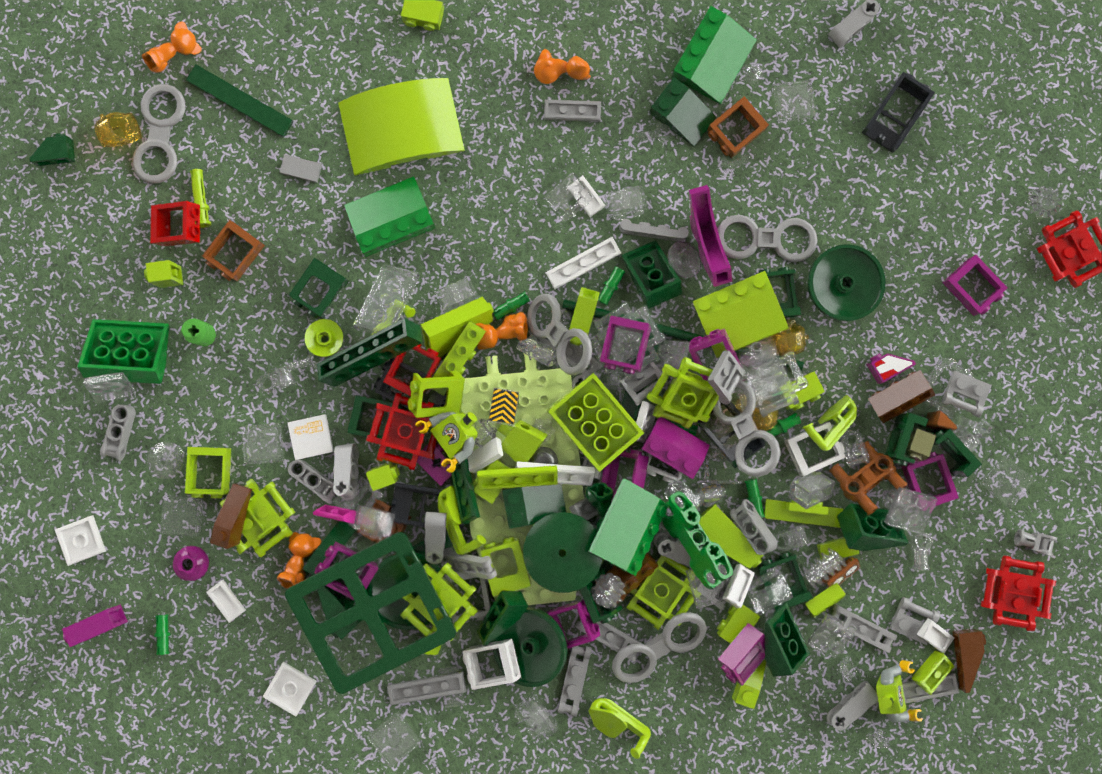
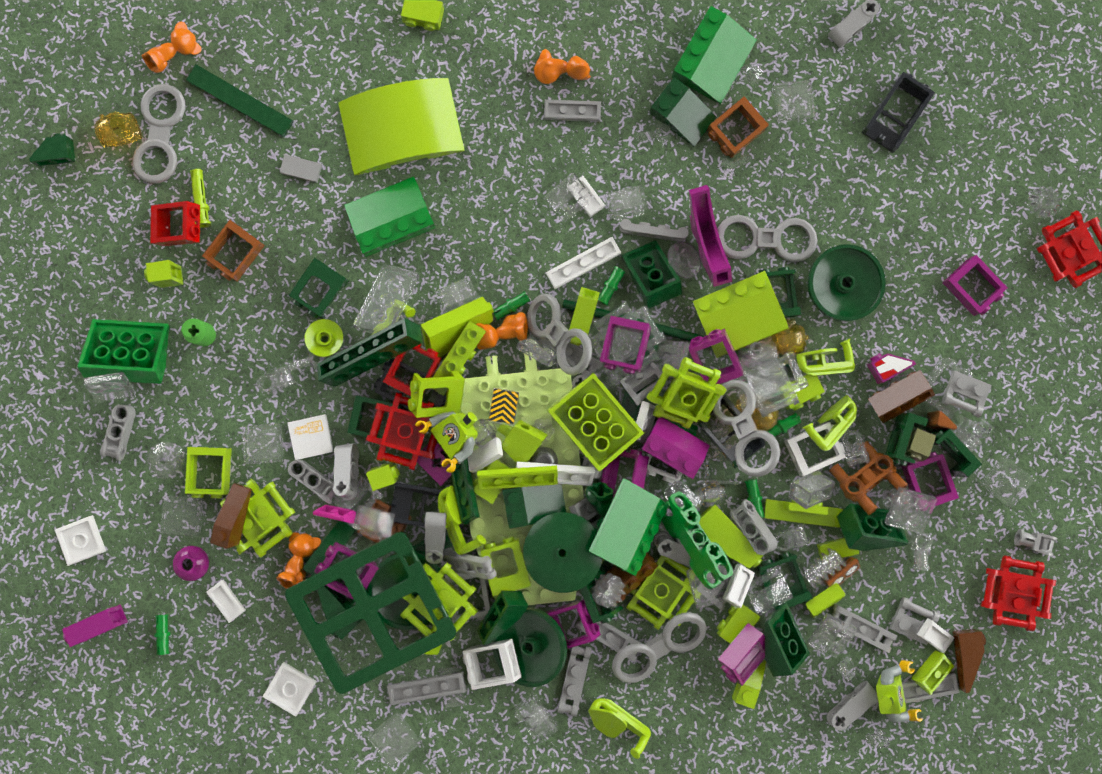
(725, 376): light grey plate -> none
(824, 368): none -> lime piece

